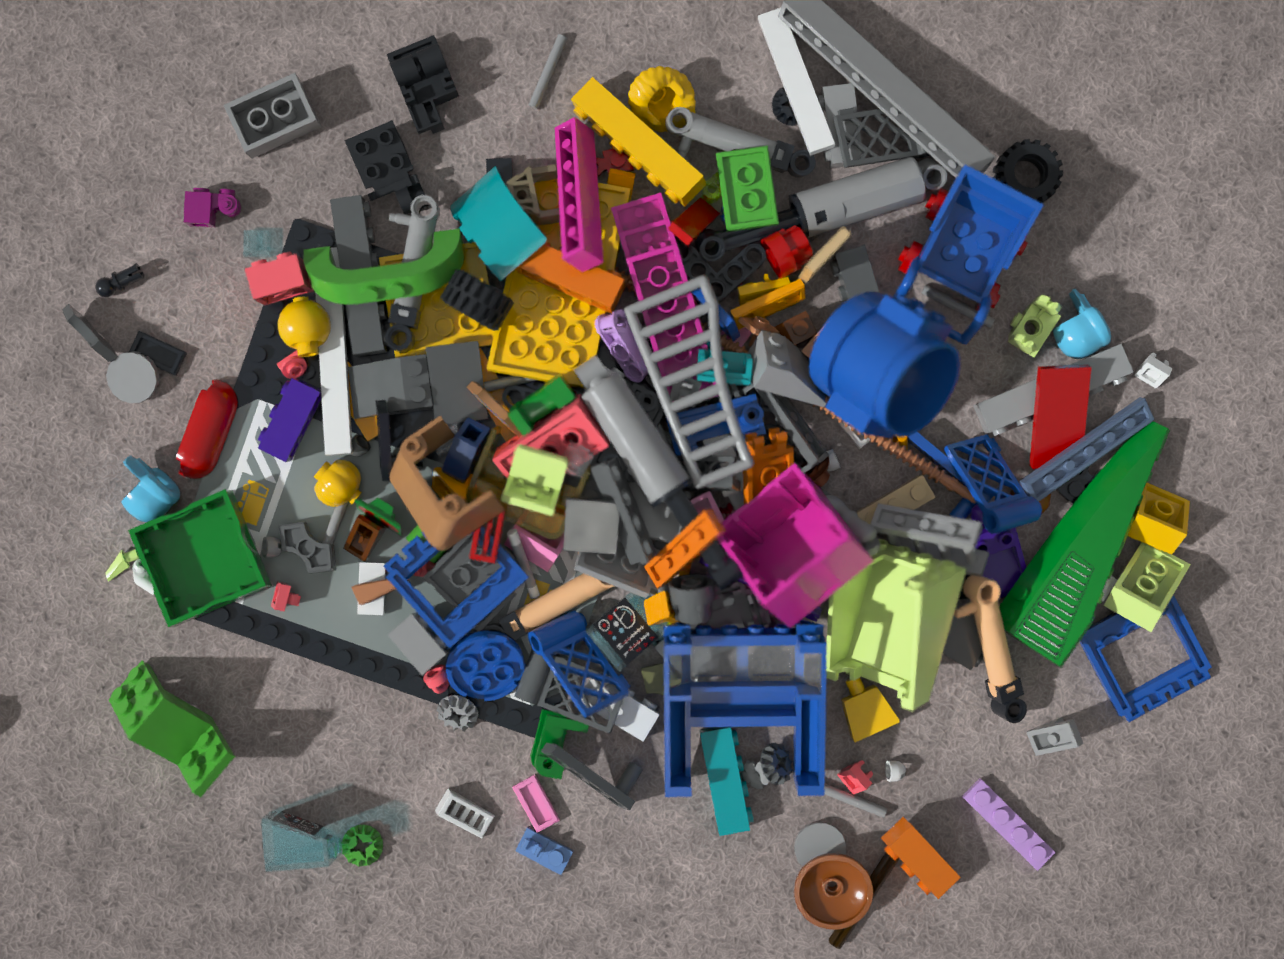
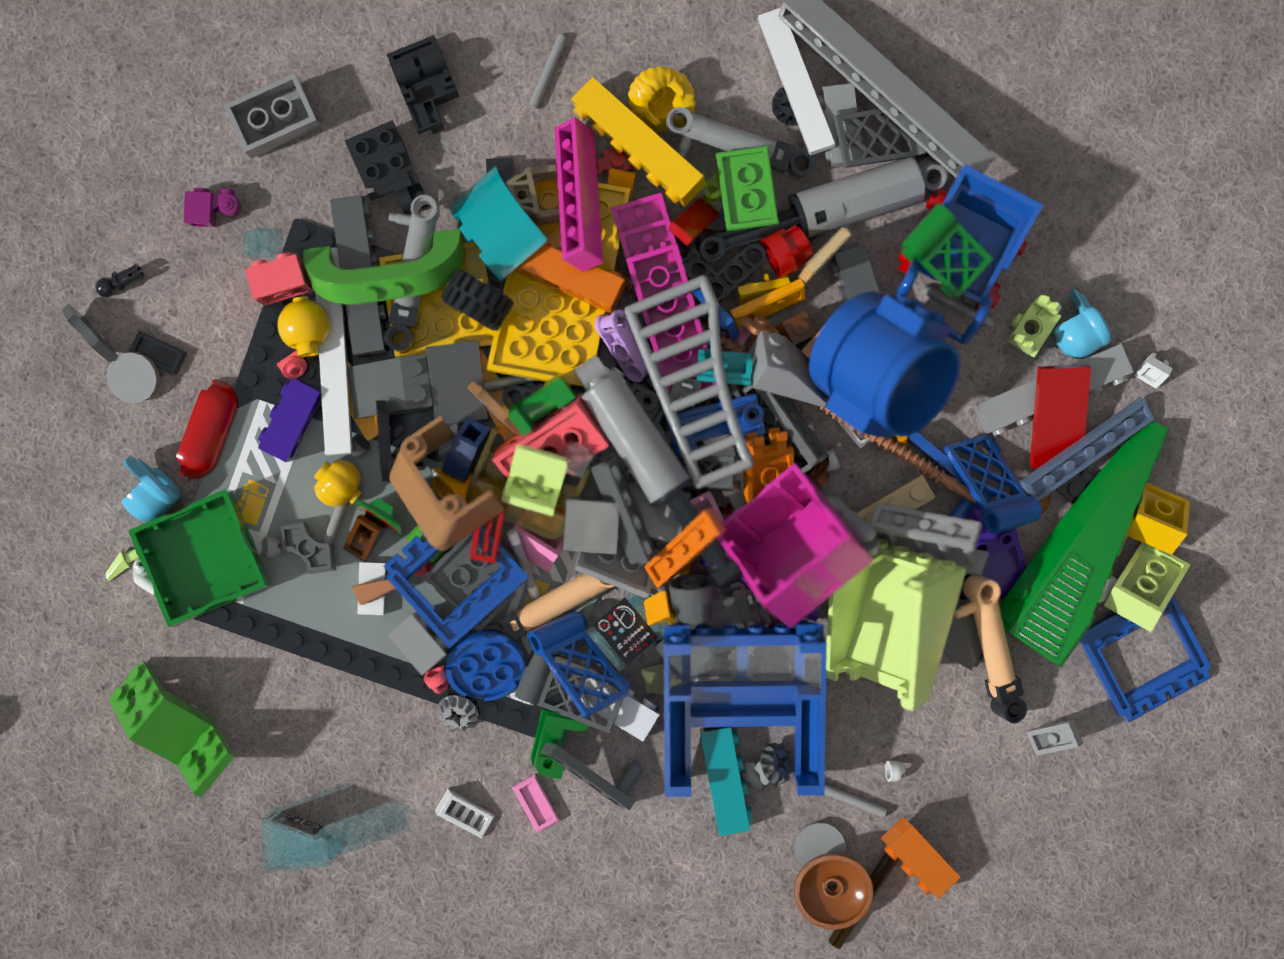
(283, 596): coral tile -> none
(366, 834): bright green gear -> none
(544, 850): medium blue plate -> none
(855, 778): coral tile -> none
(866, 710): yellow torso -> none
(931, 236): none -> green piece
(1008, 824): lavender plate -> none
(1041, 158): black tyre -> none

